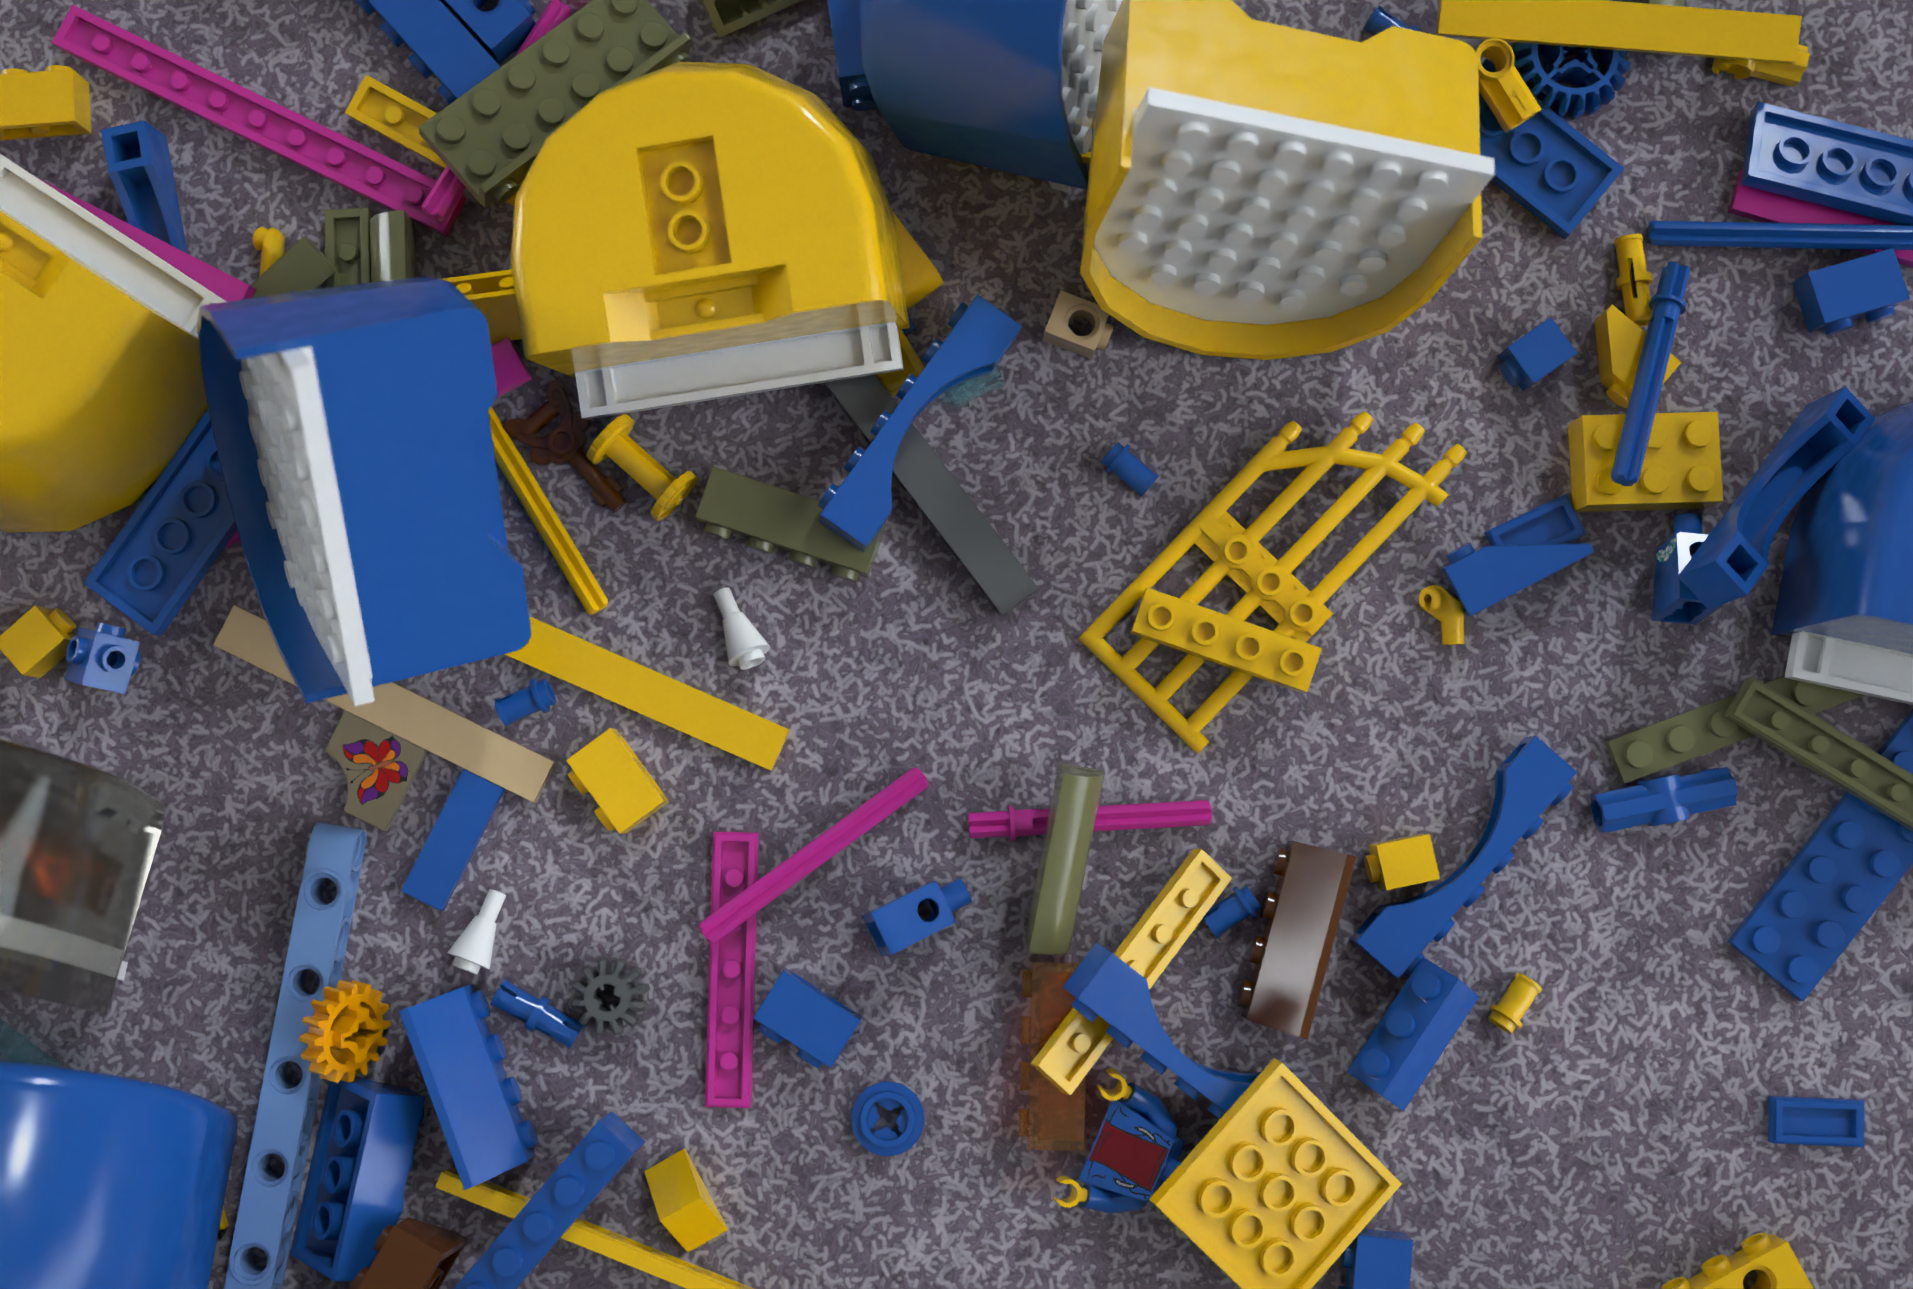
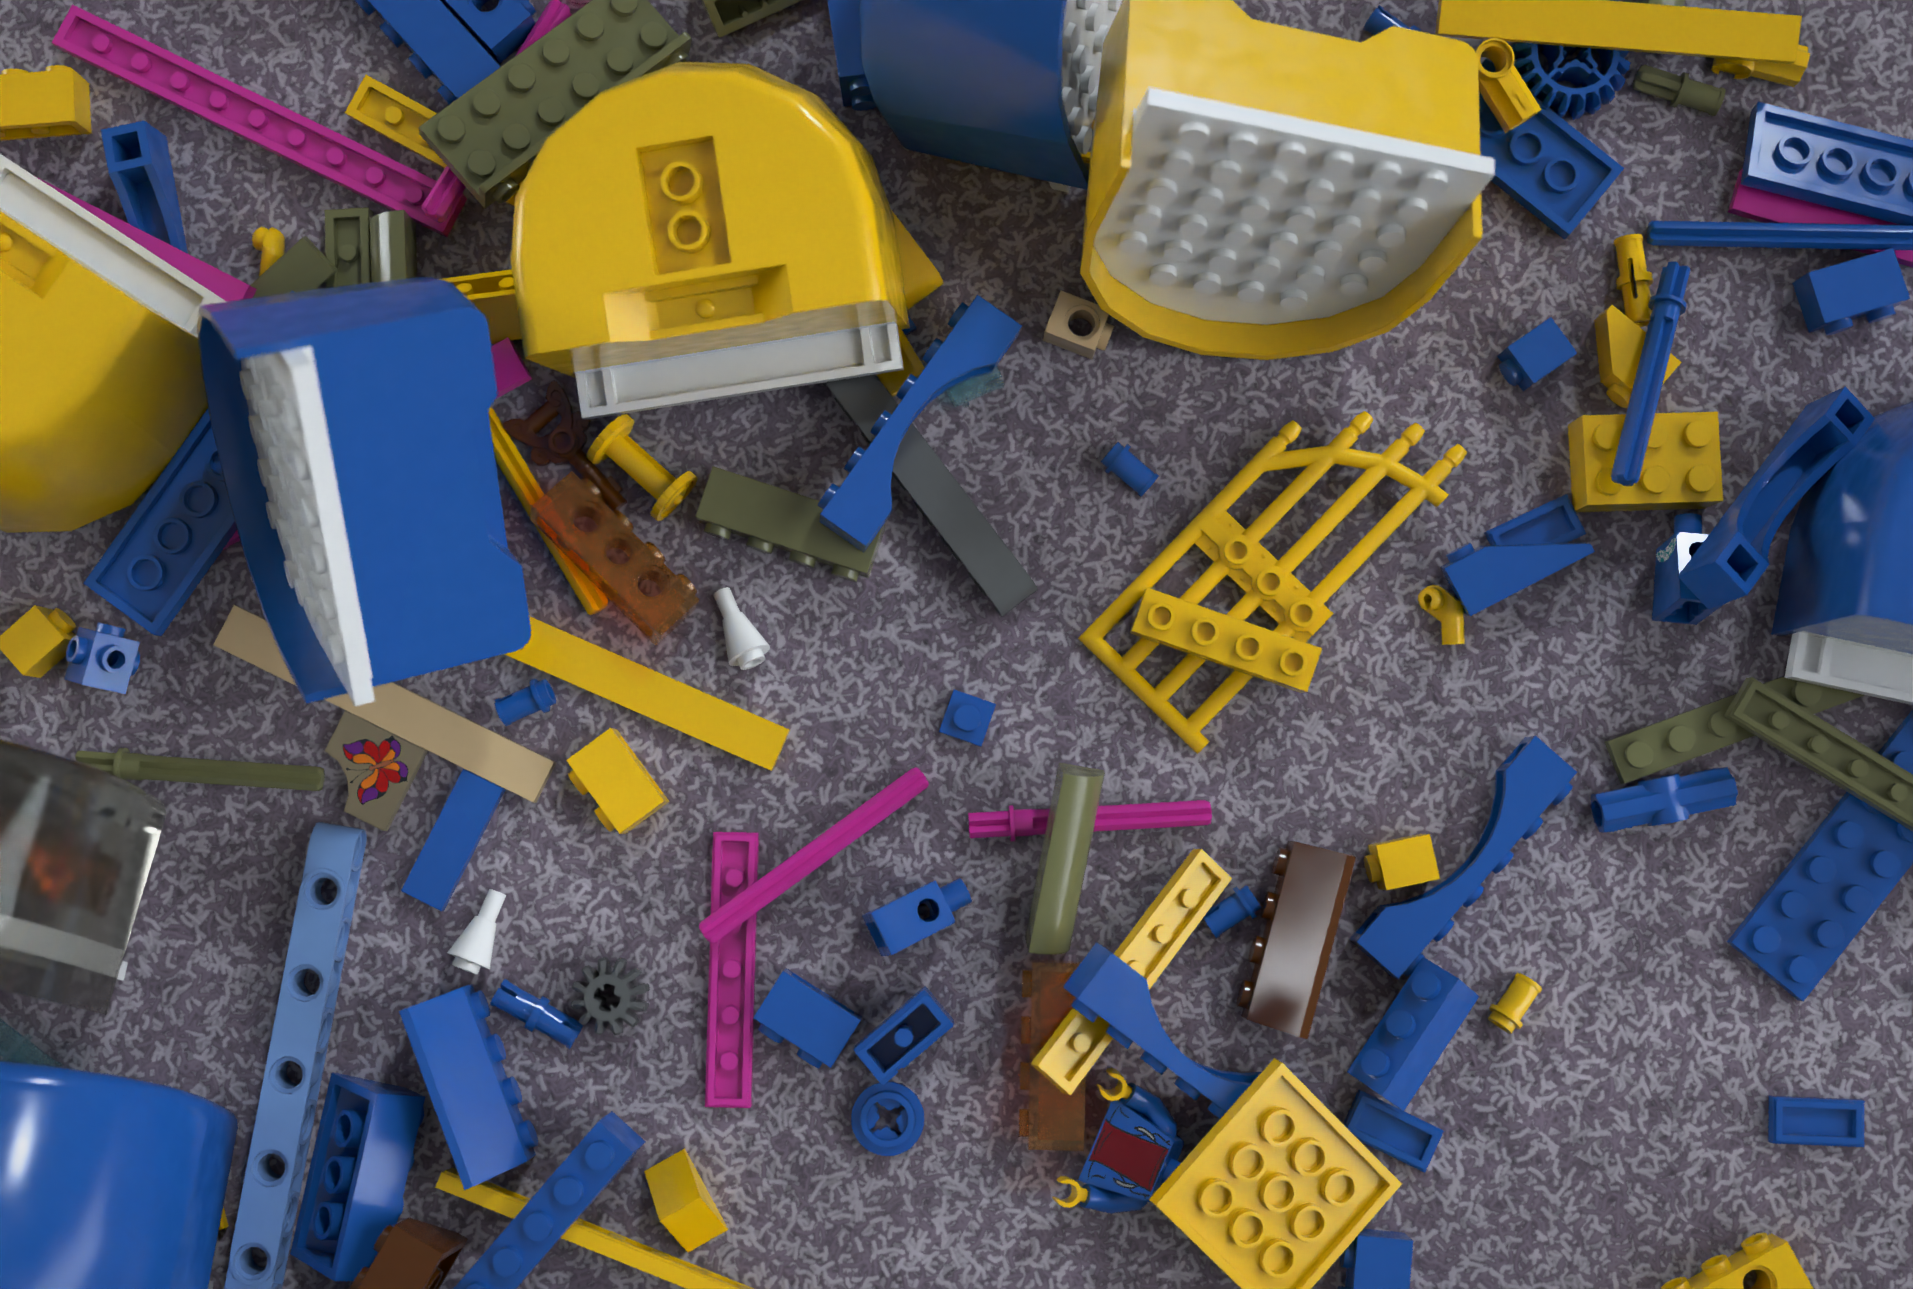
(222, 772): none -> olive axle
(345, 1031): light orange gear -> none
(618, 582): none -> clear orange brick
(904, 1035): none -> blue brick
(967, 718): none -> blue plate
(1392, 1130): none -> blue tile
(1678, 89): none -> olive axle

